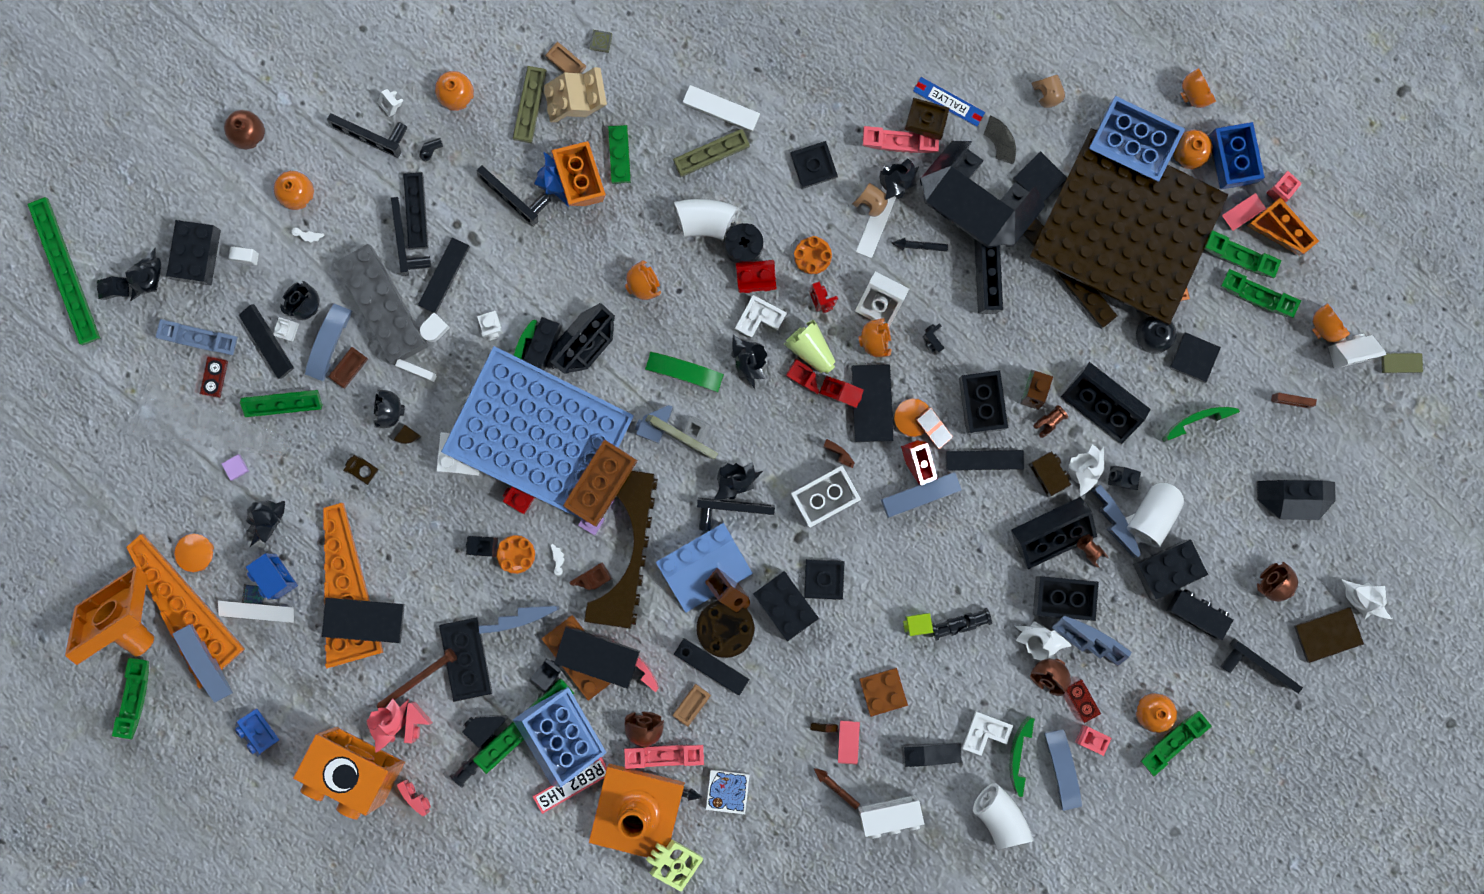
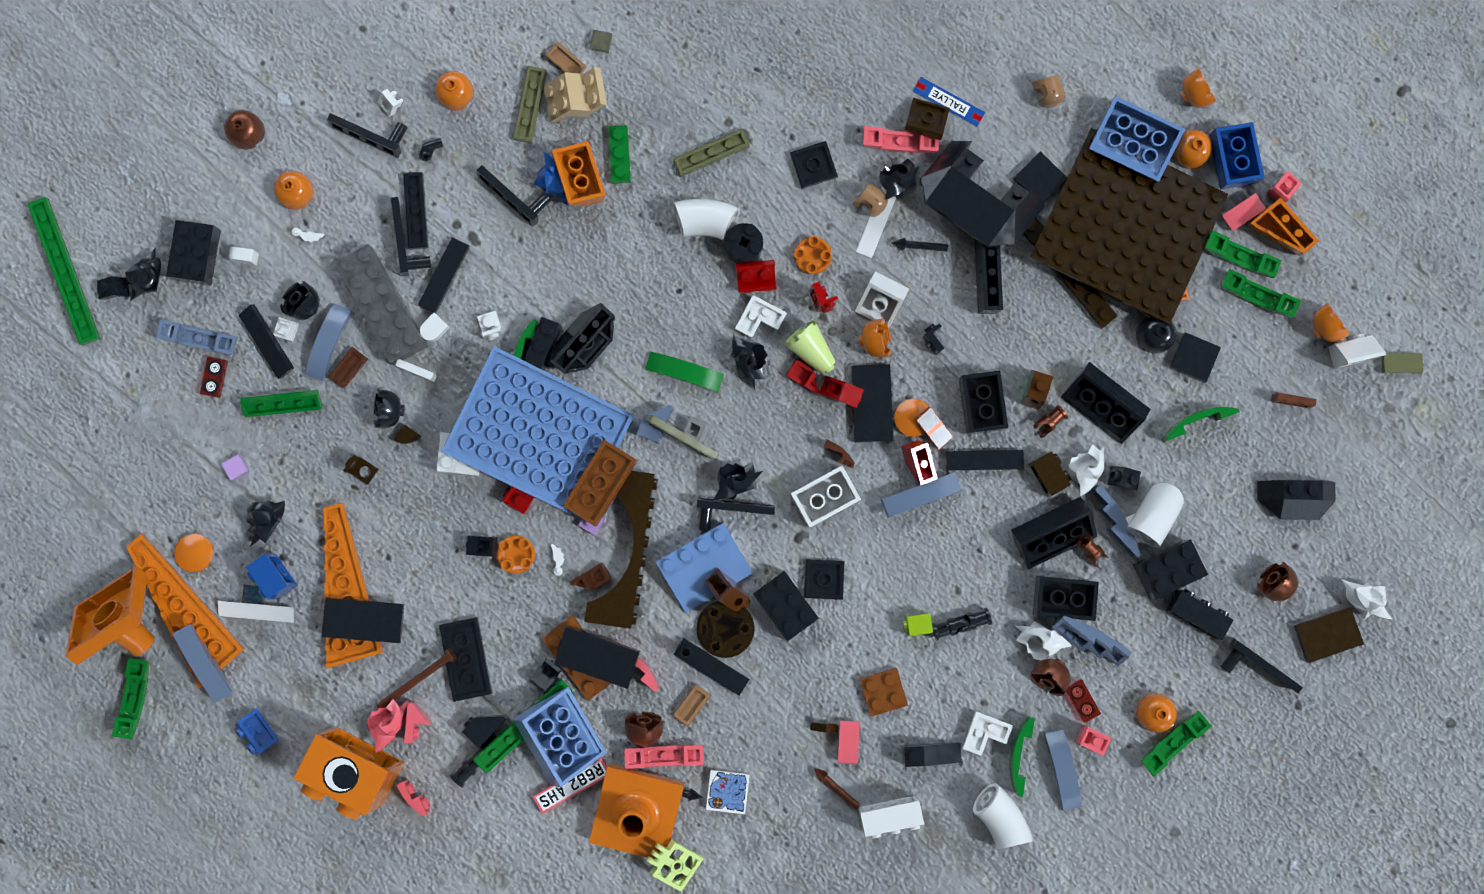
(525, 616): sand blue slope -> none
(642, 282): orange cylinder -> none
(721, 108): white tile -> none
(1002, 140): clear smoke tile -> none

